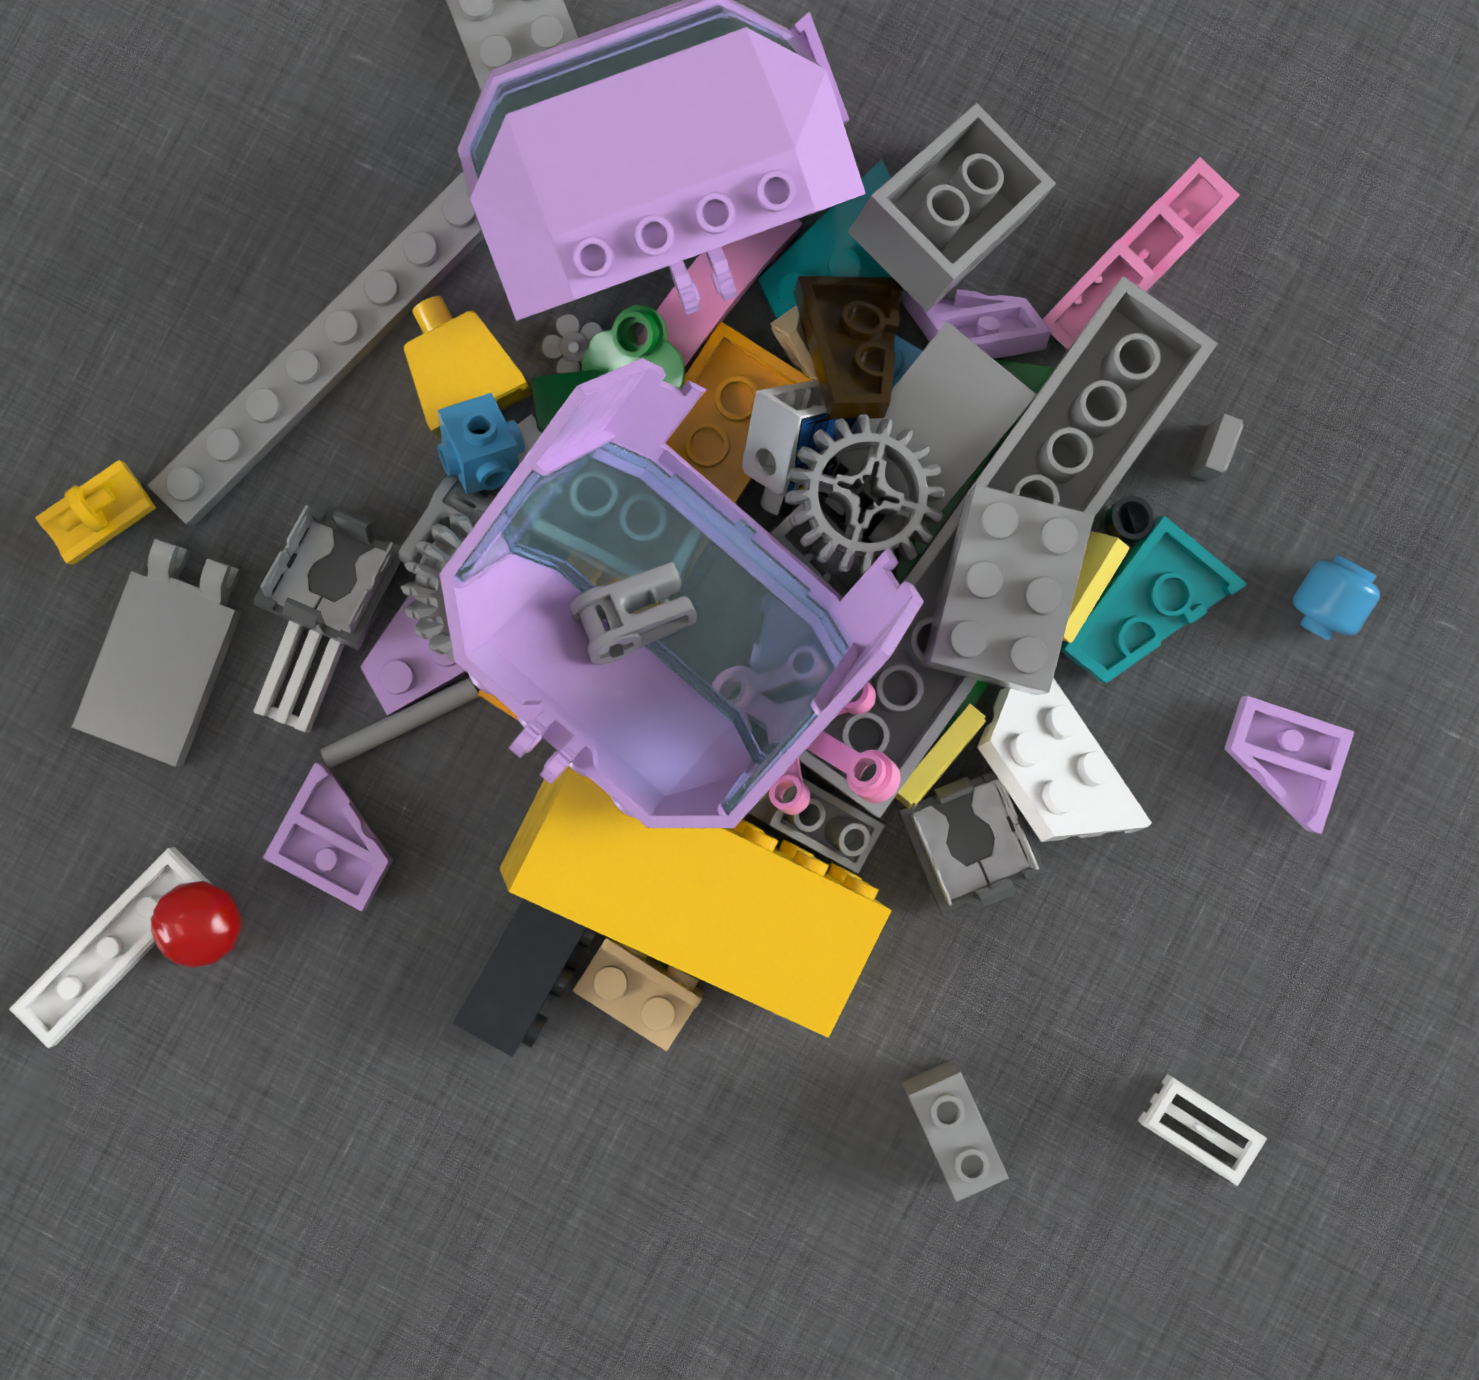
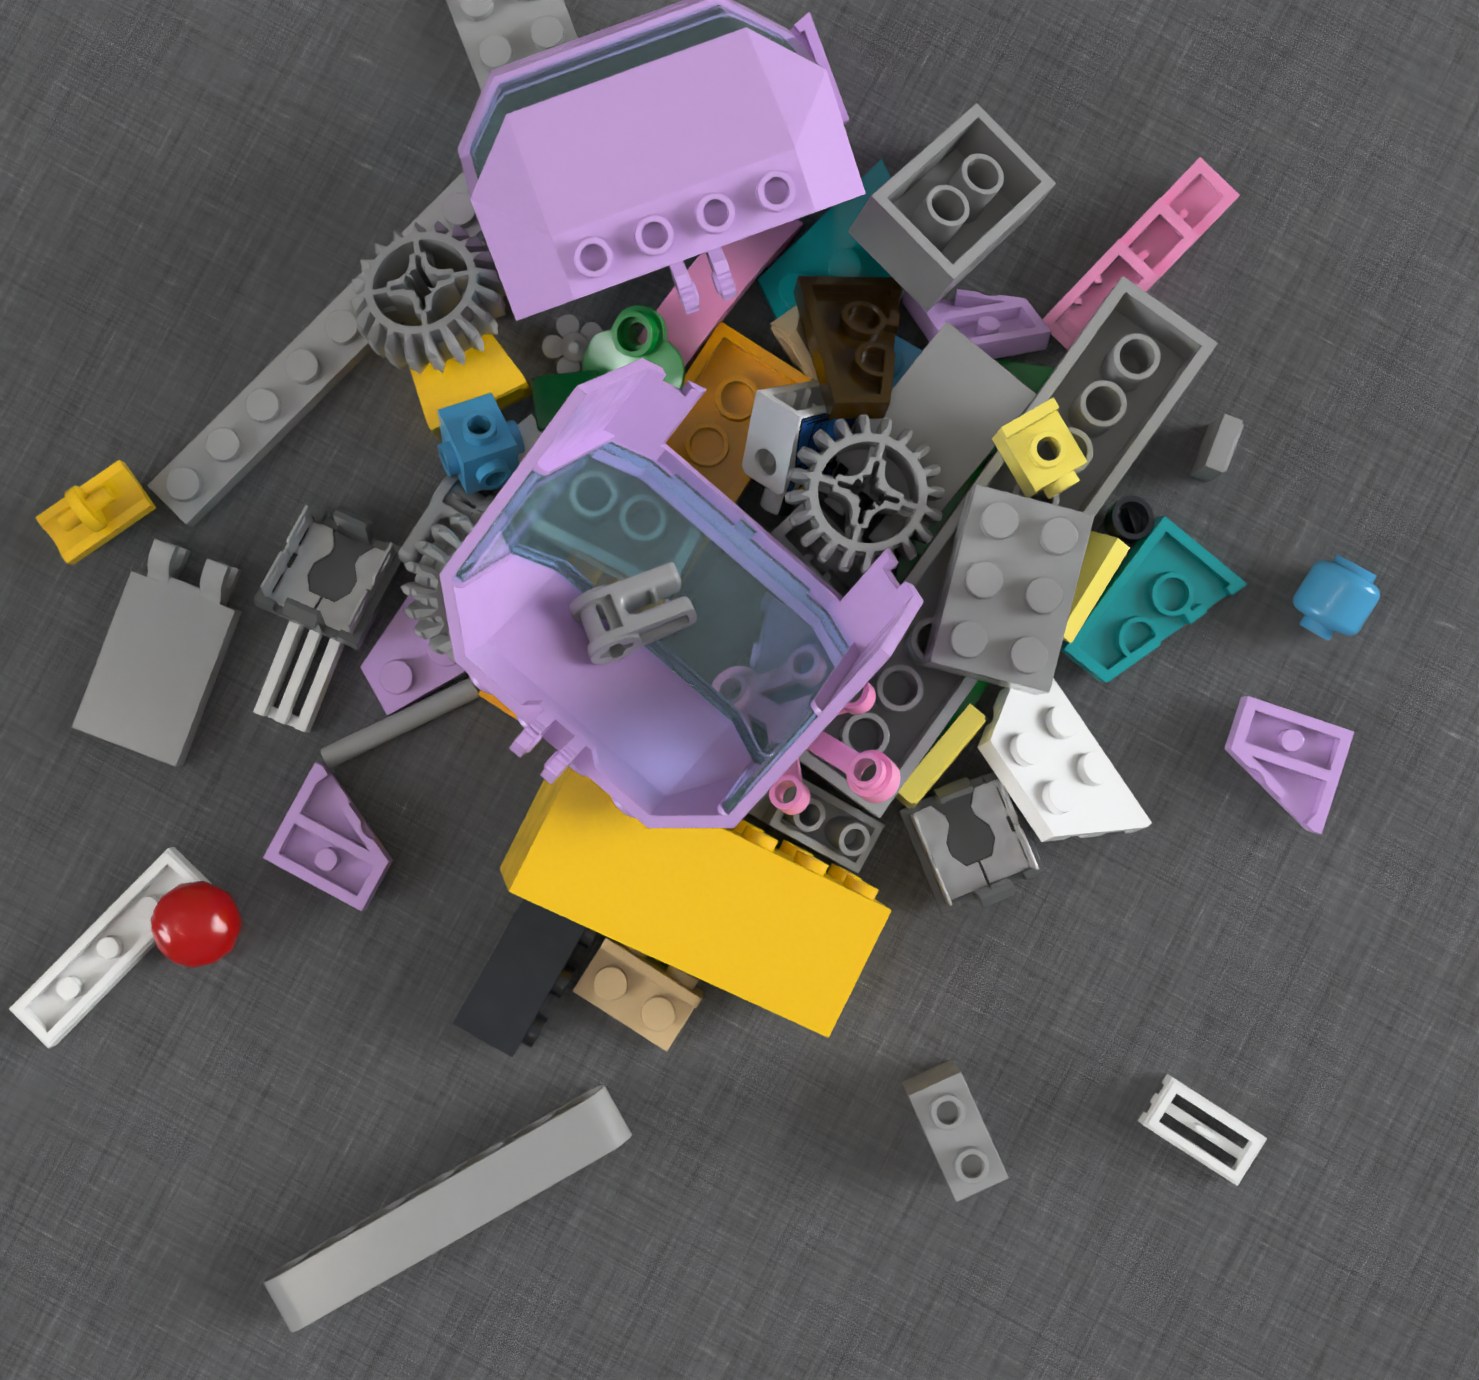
(420, 273): none -> light grey gear
(447, 1208): none -> light grey beam
(1018, 447): none -> light yellow brick

